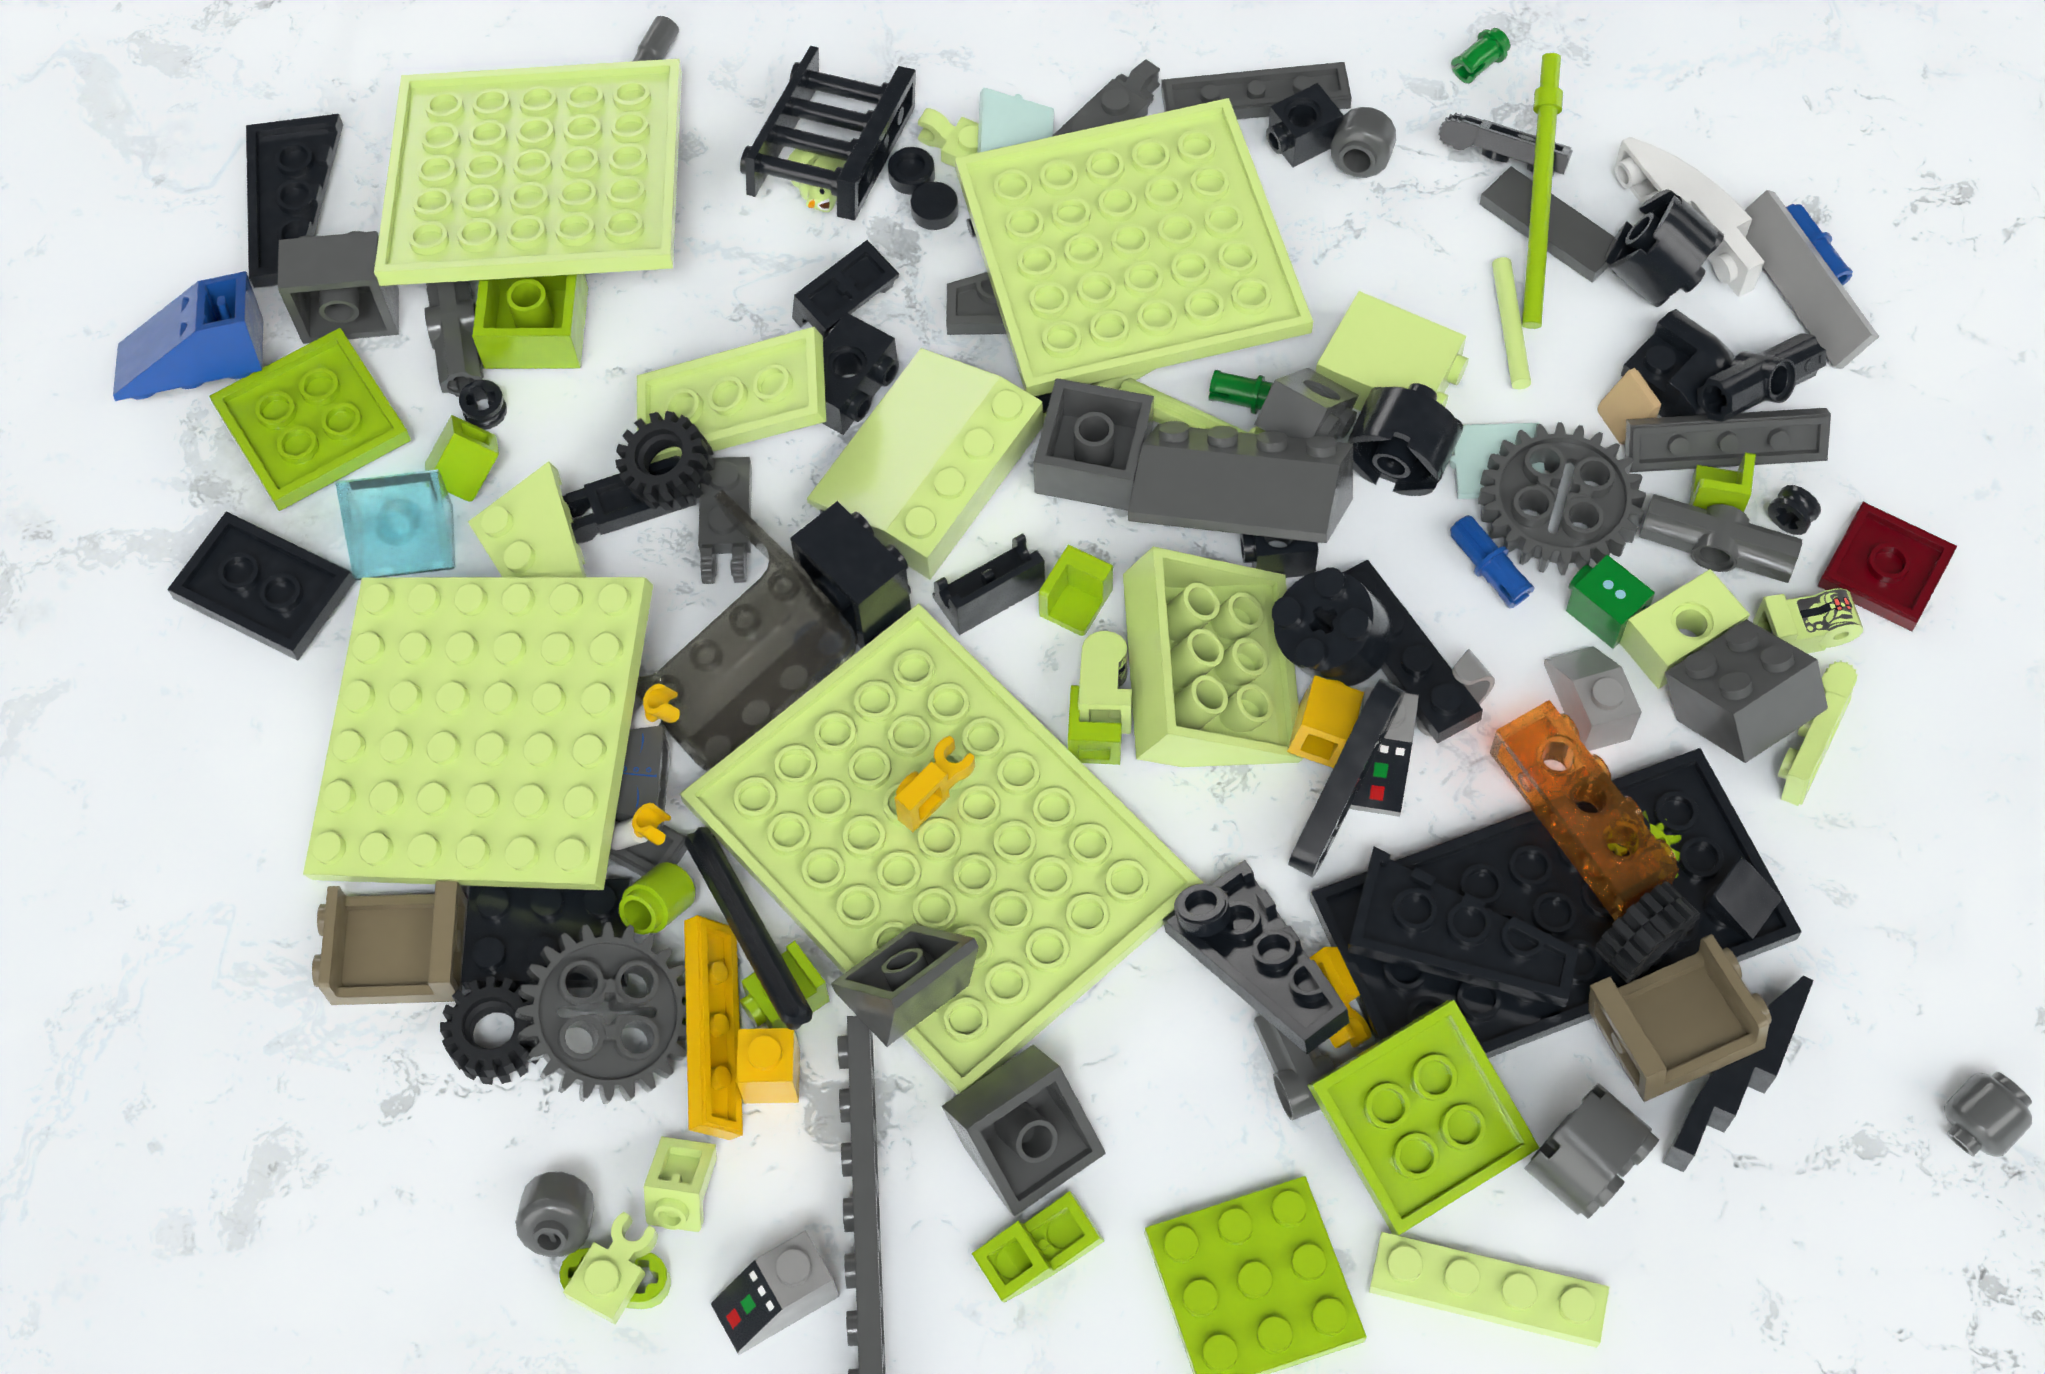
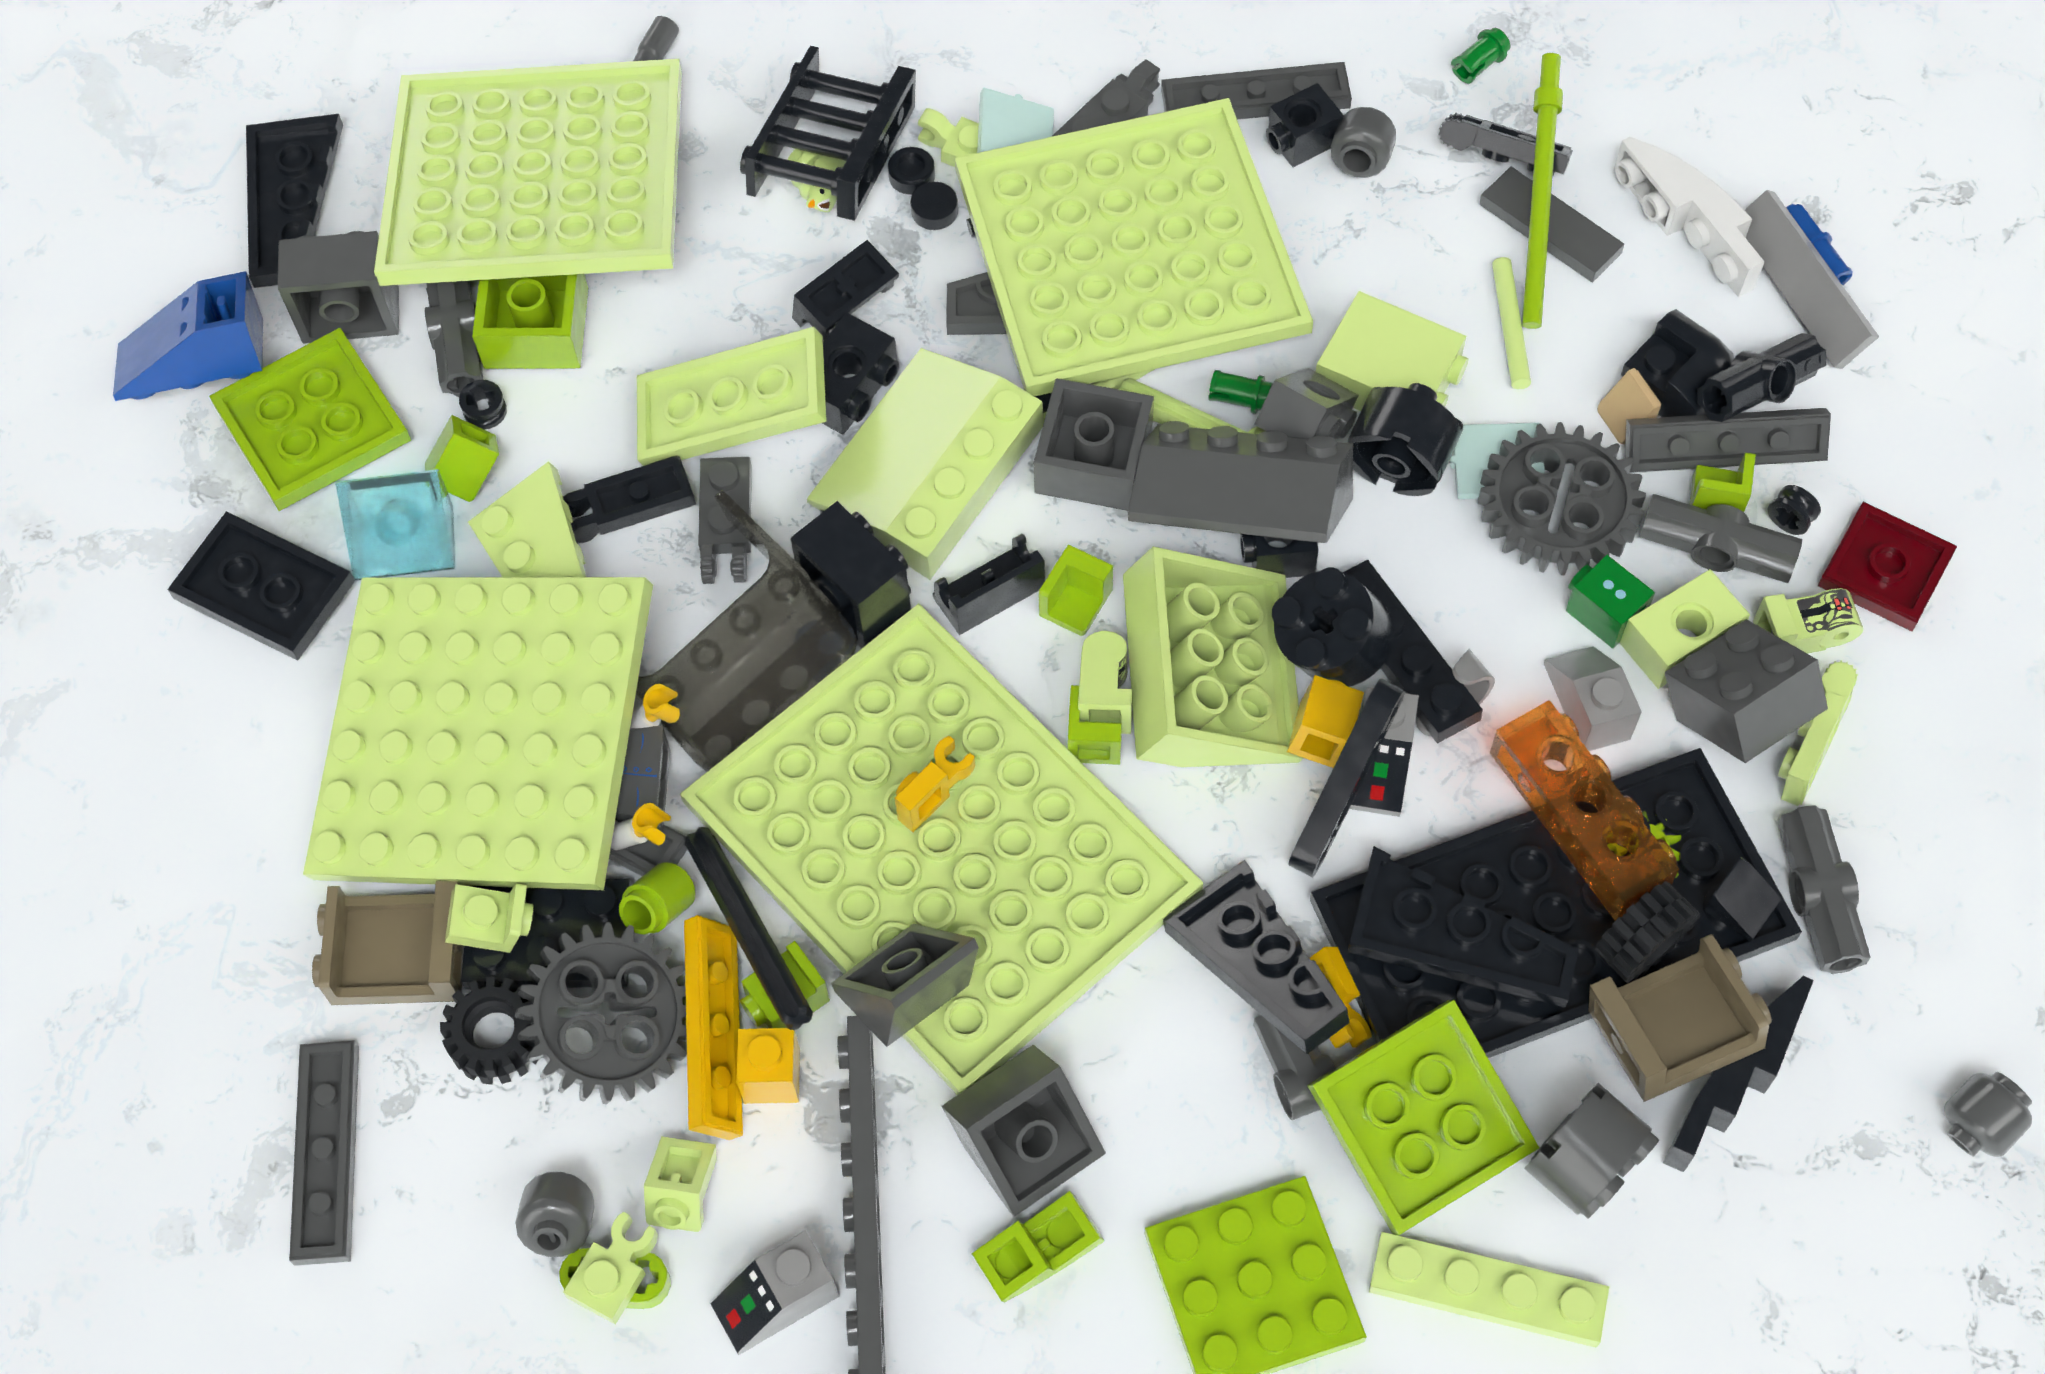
(324, 1153): none -> dark grey tile
(488, 917): none -> yellowish green bracket
(650, 441): black tyre -> none
(1202, 910): black tile -> none
(1491, 561): blue axle -> none
(1663, 248): black brick -> none
(1823, 889): none -> dark grey piece

